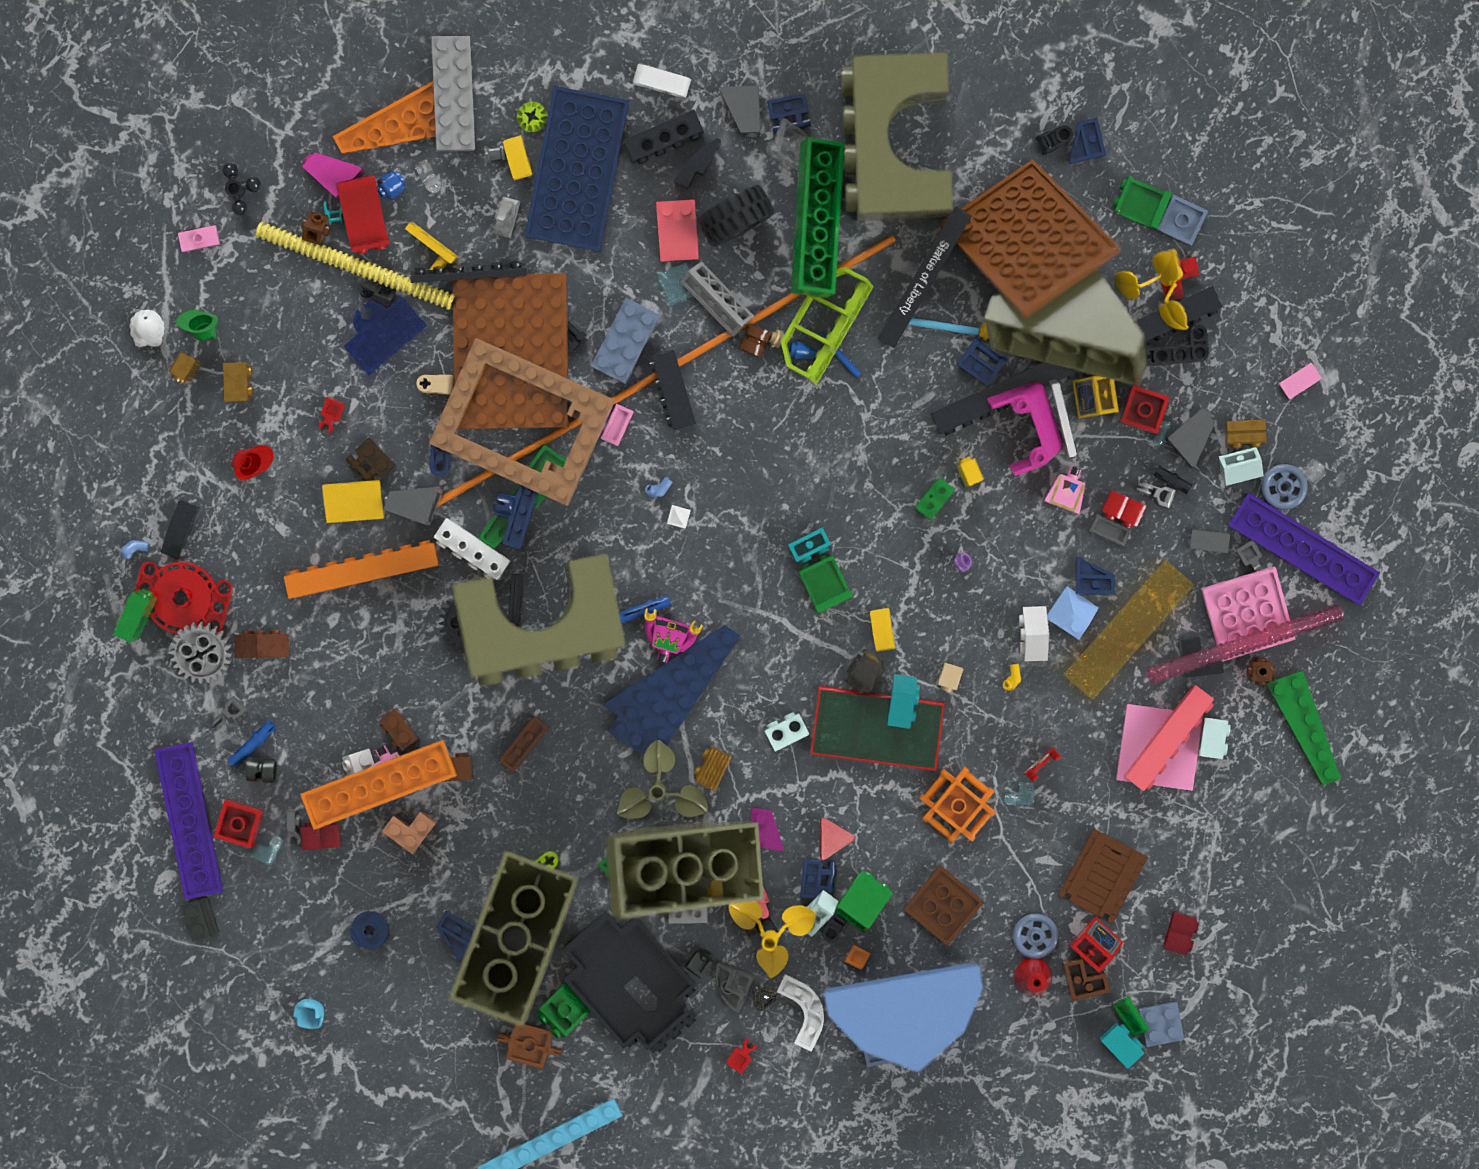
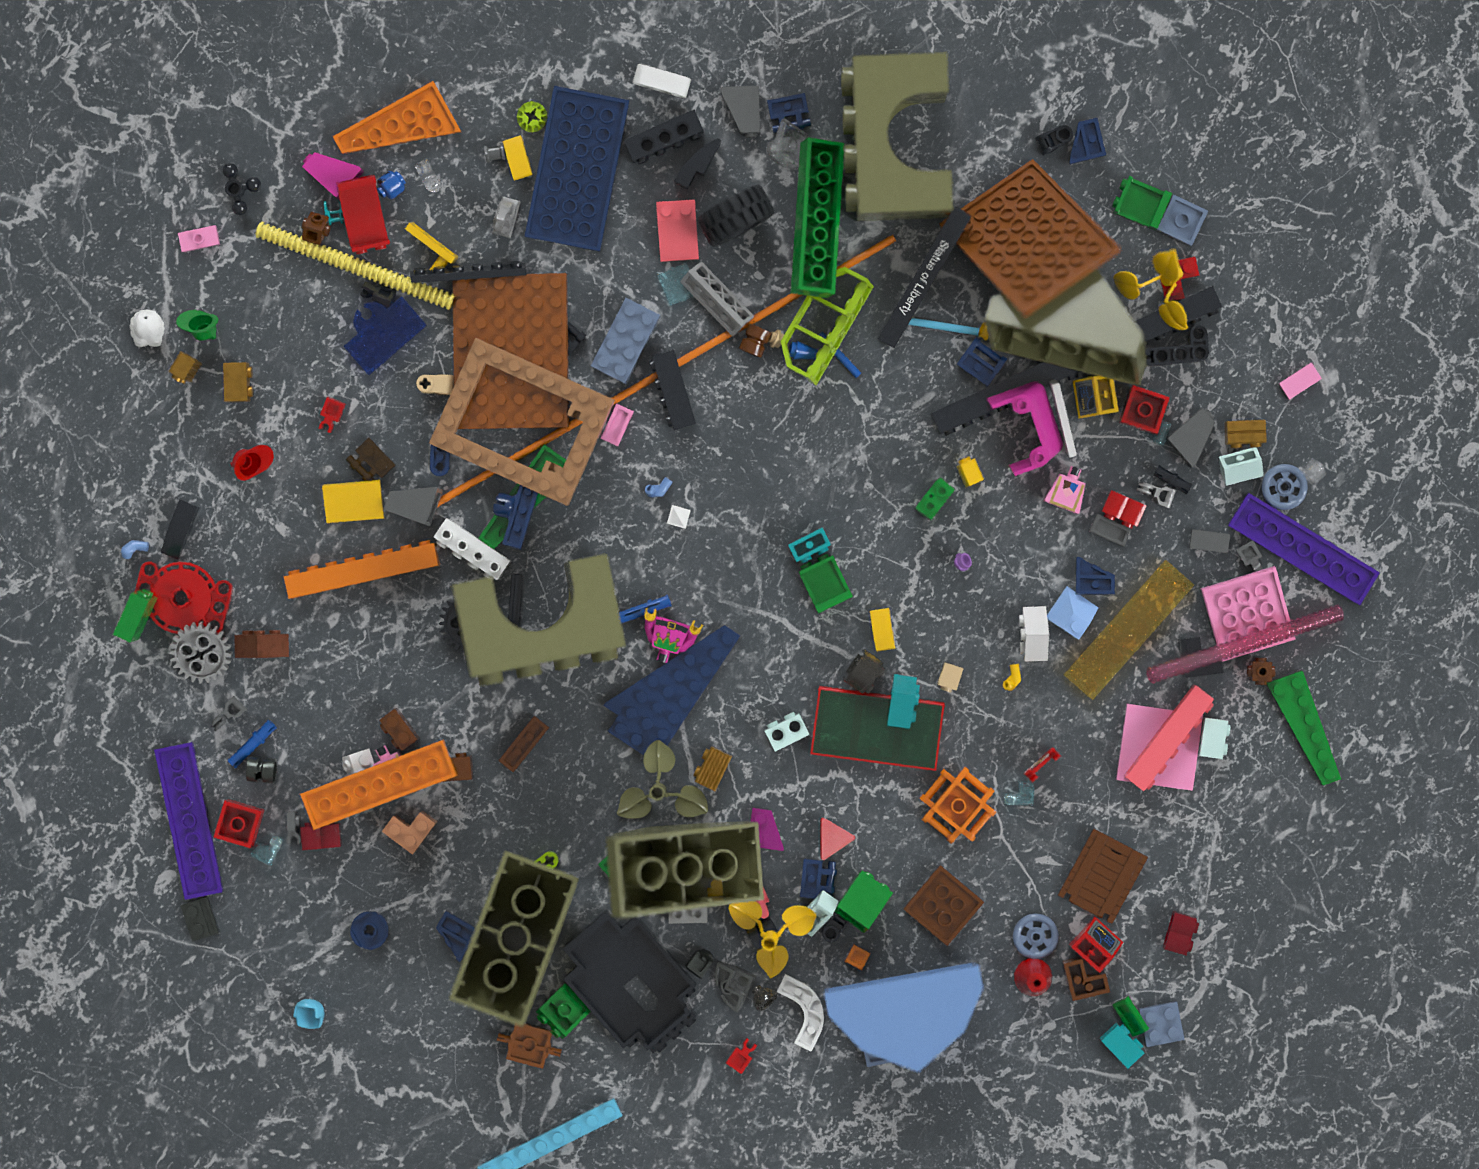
(453, 93): light grey plate -> none

